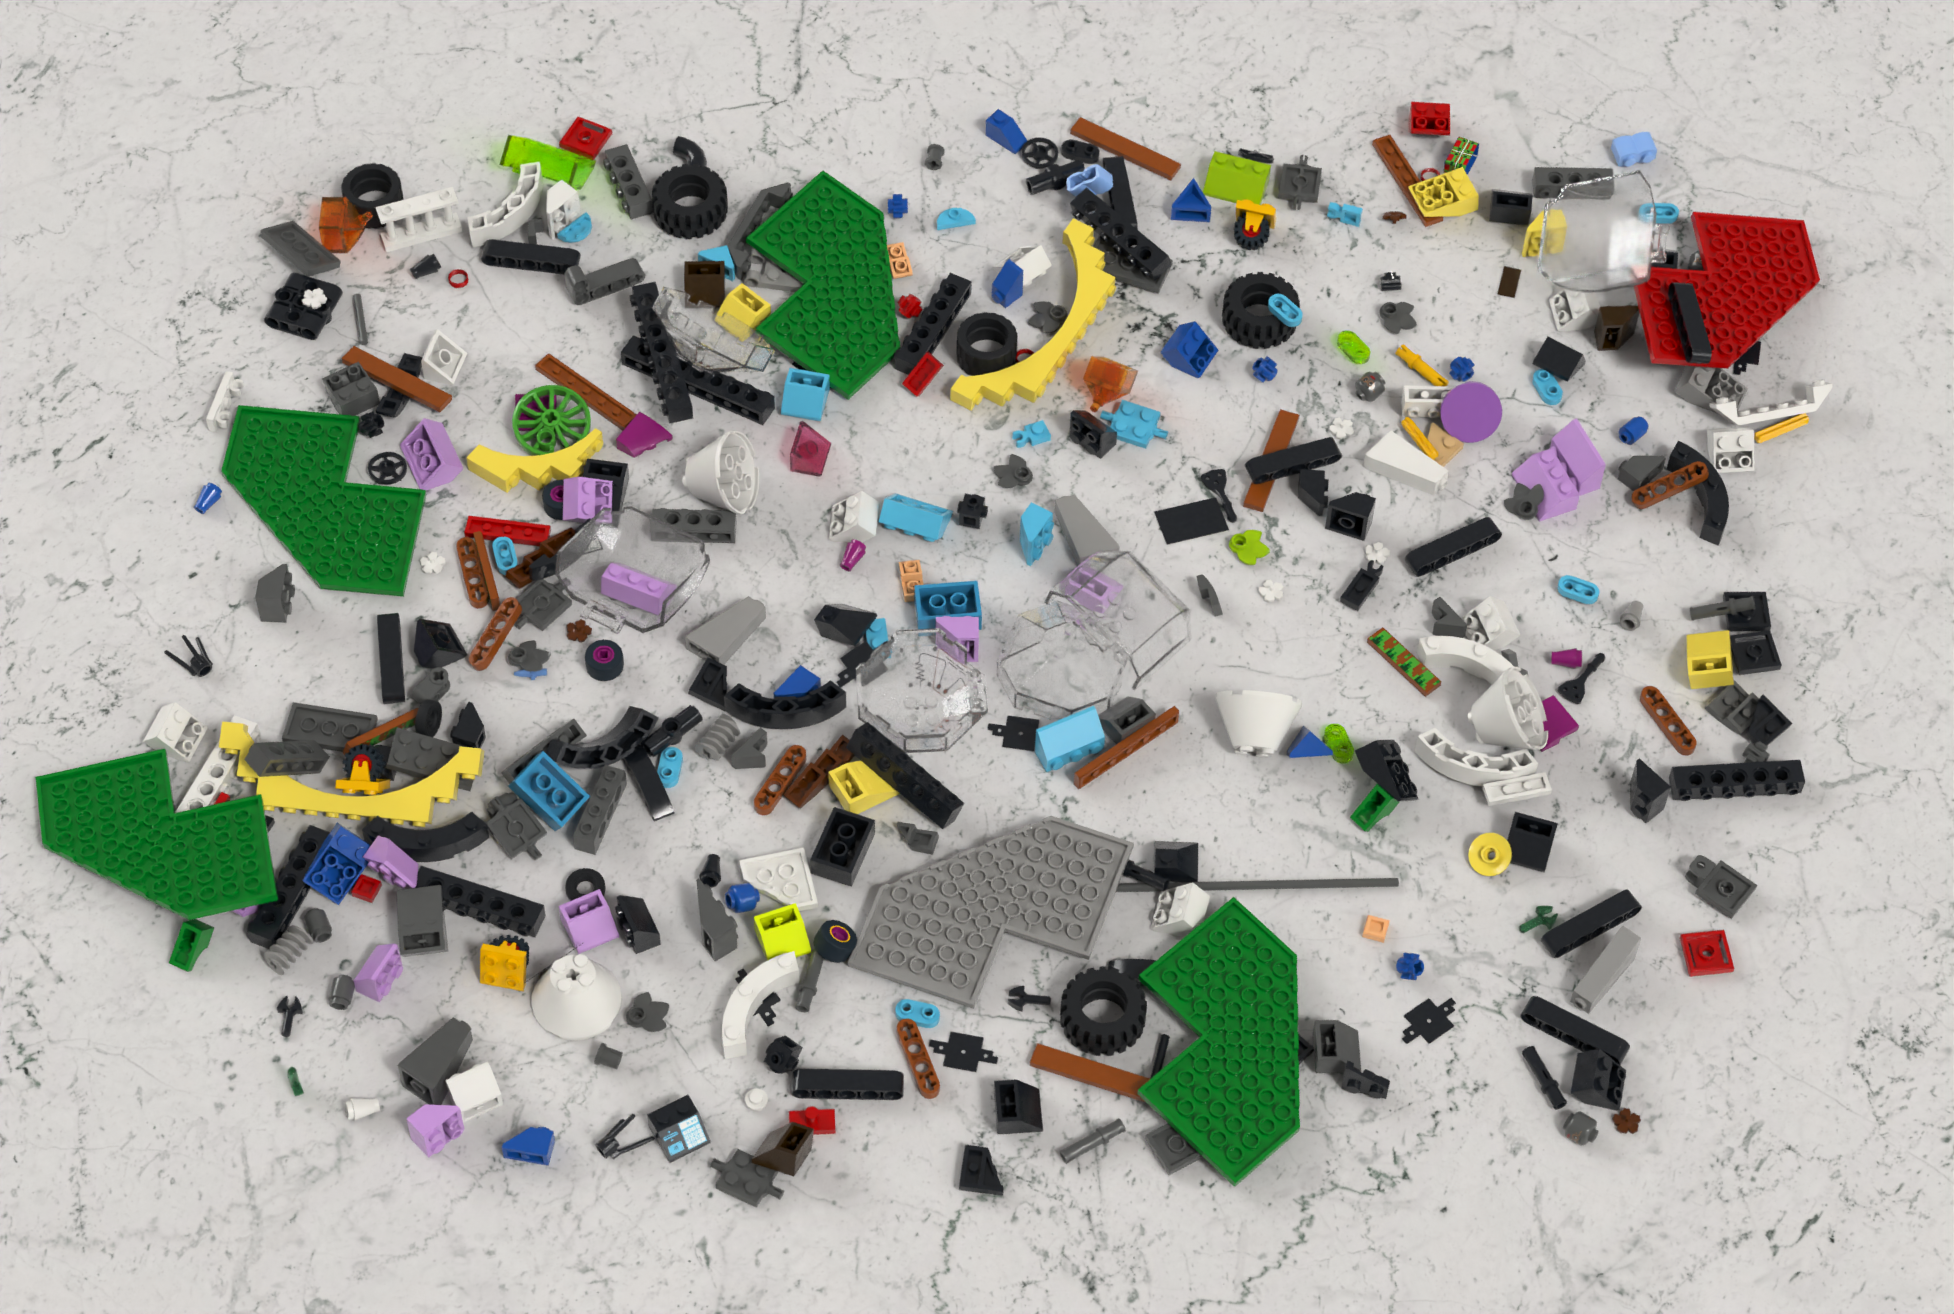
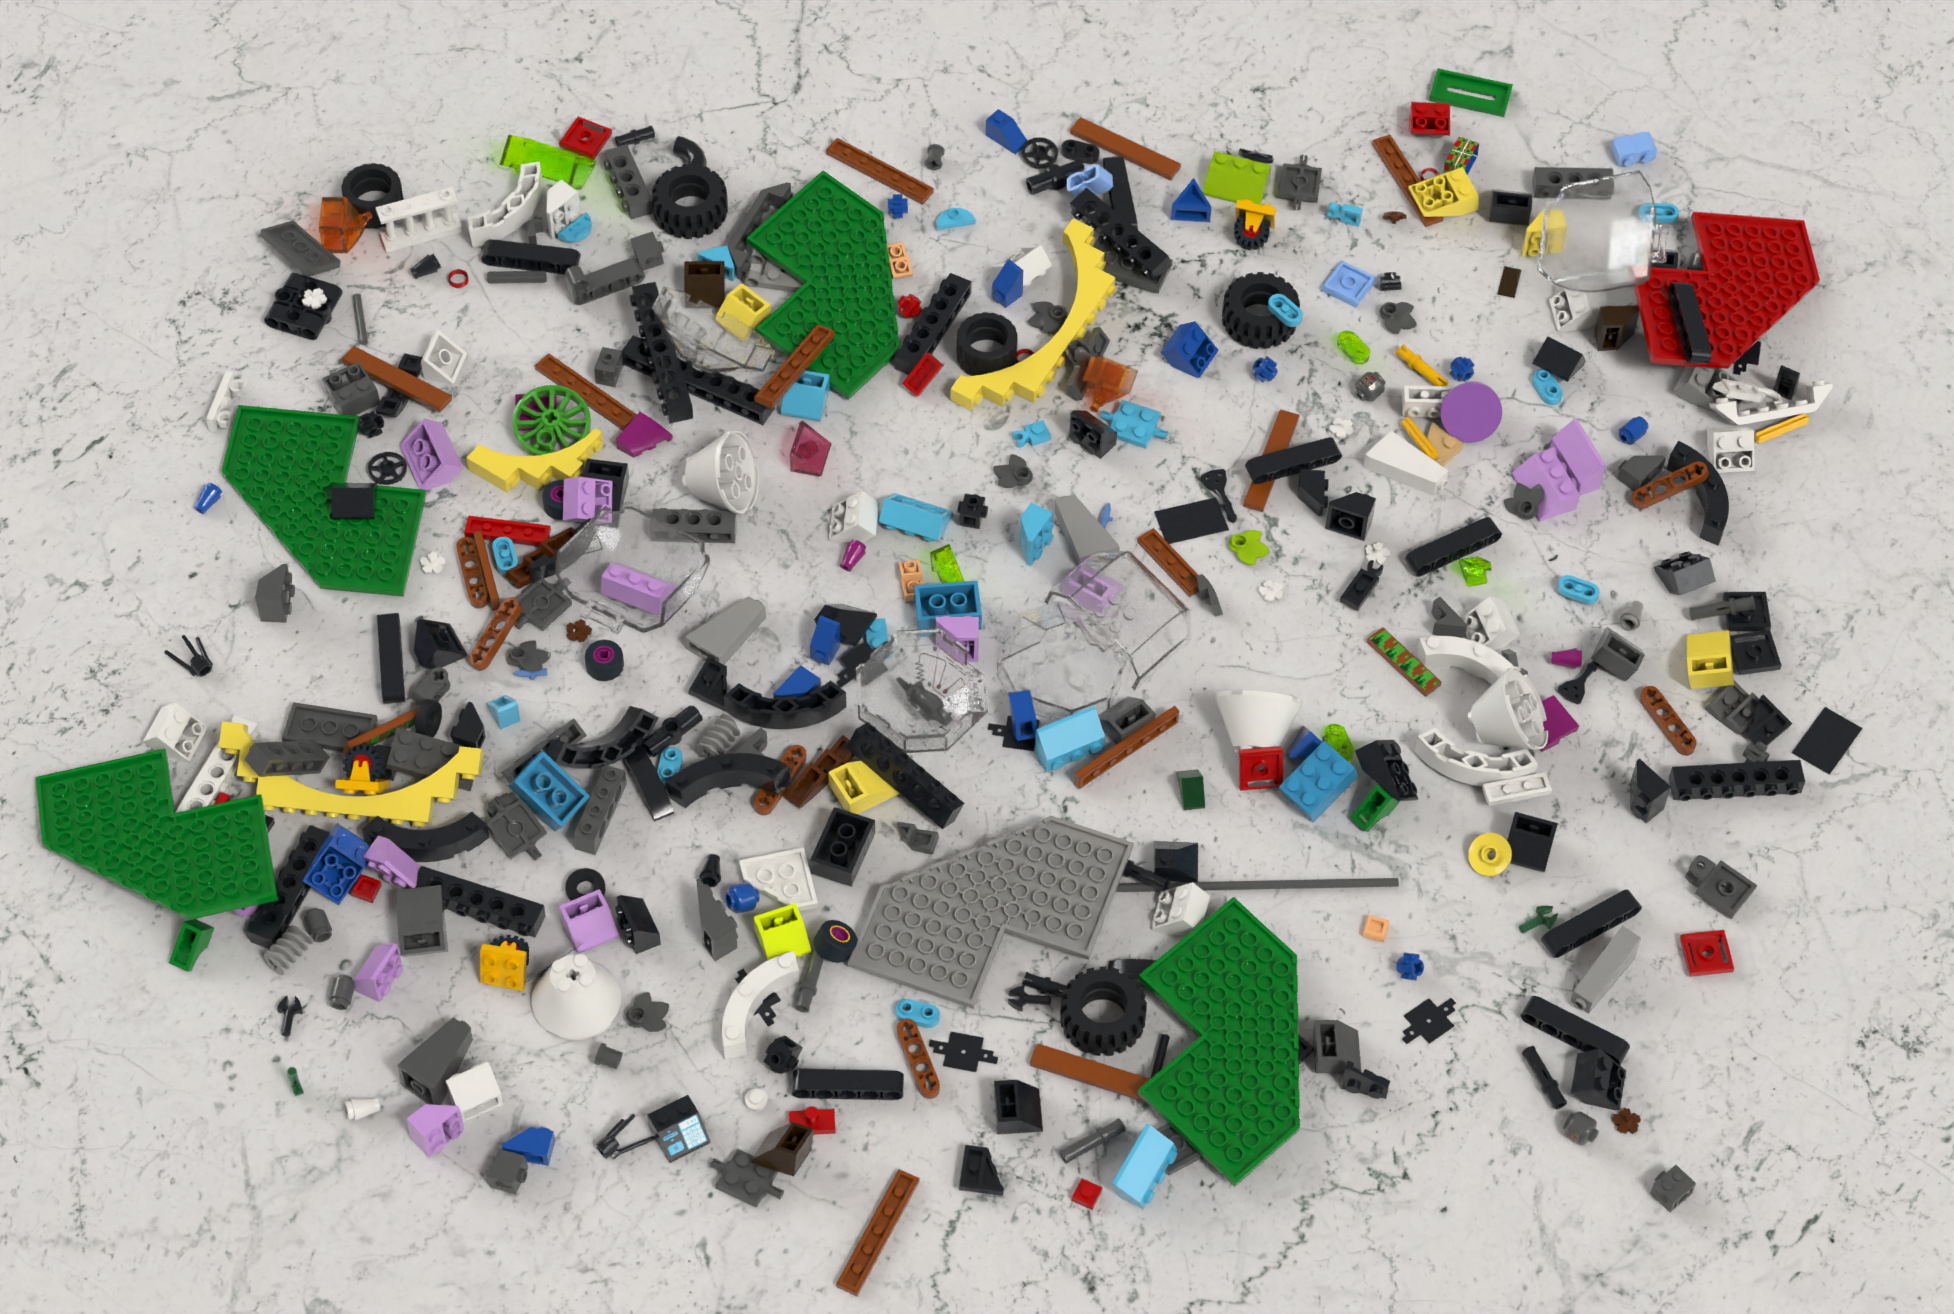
(353, 500): none -> black slope
(504, 711): none -> medium azure slope
(507, 1171): none -> dark grey head
(517, 277): none -> dark grey axle
(608, 367): none -> dark grey head
(635, 136): none -> black pin
(647, 250): none -> dark grey head
(727, 772): none -> black brick
(794, 366): none -> dark orange tile
(825, 641): none -> blue slope
(877, 1232): none -> dark orange tile
(880, 171): none -> dark orange tile
(925, 702): none -> dark grey animal
(945, 565): none -> clear neon green slope
(1022, 715): none -> blue slope
(1044, 985): none -> black pin
(1080, 354): none -> dark grey plate
(1087, 1194): none -> red plate
(1105, 516): none -> medium blue helmet
(1145, 1167): none -> medium azure slope
(1169, 561): none -> dark orange tile
(1191, 789): none -> dark green slope
(1252, 758): none -> red piece
(1318, 781): none -> dark azure brick
(1348, 284): none -> light blue tile
(1448, 79): none -> green piece
(1474, 570): none -> clear neon green slope
(1617, 654): none -> dark grey slope
(1672, 1188): none -> dark grey head
(1685, 573): none -> slope
(1745, 391): none -> white plate
(1786, 382): none -> black slope
(1827, 740): none -> black piece

